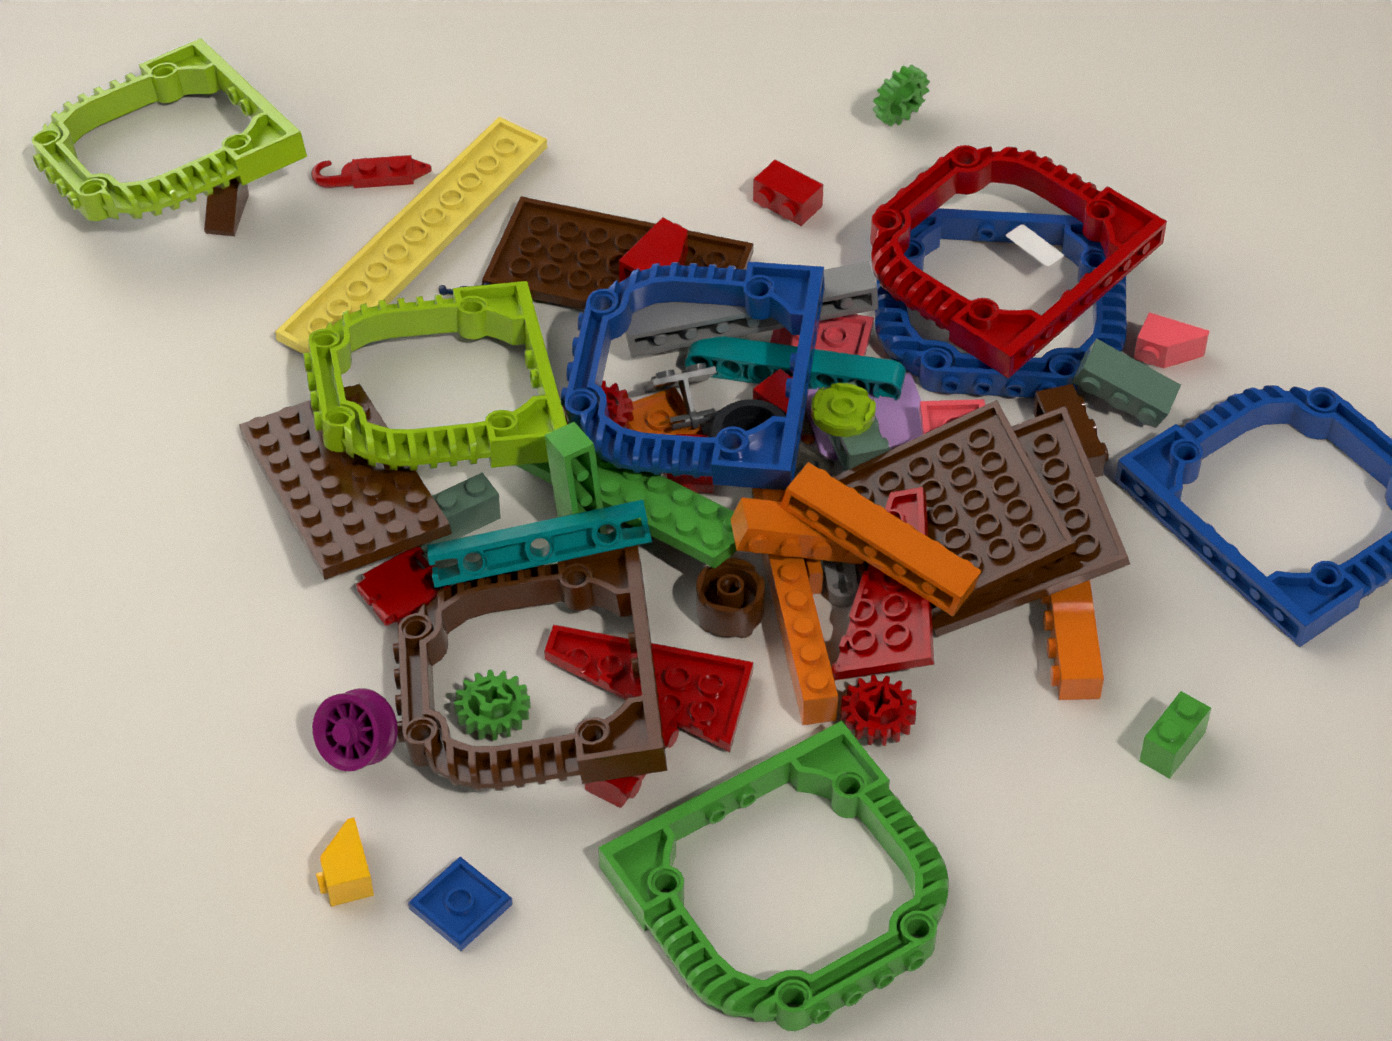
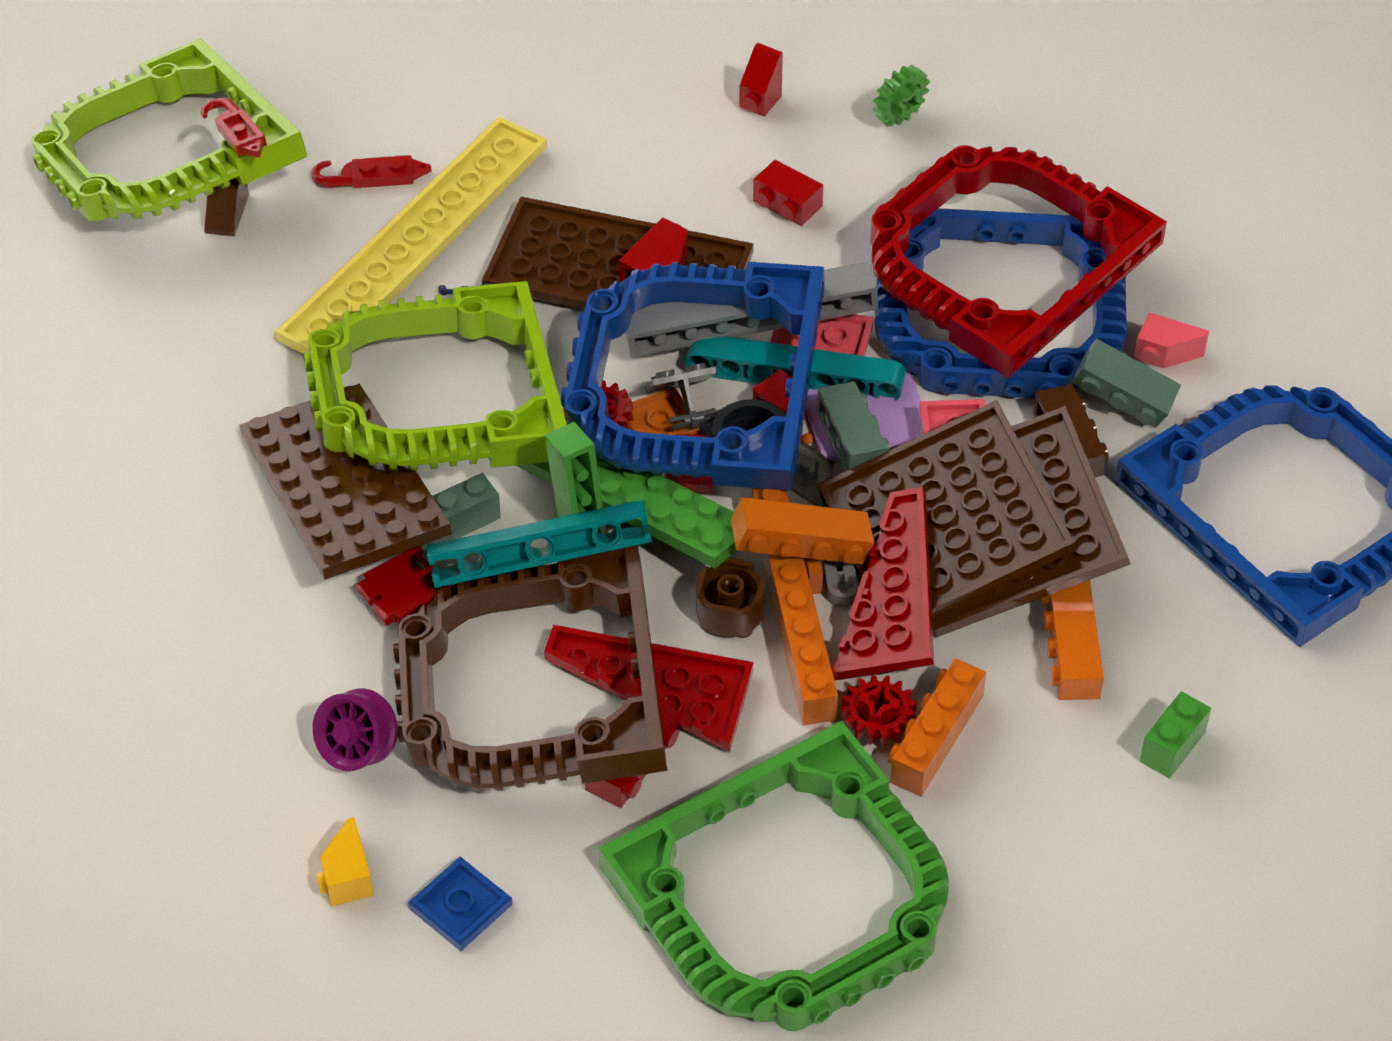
(236, 127): none -> red plate
(492, 705): bright green gear -> none
(761, 80): none -> red slope
(843, 410): lime tile -> none
(880, 538): orange brick -> none
(937, 726): none -> orange brick
(1035, 245): white sticker -> none

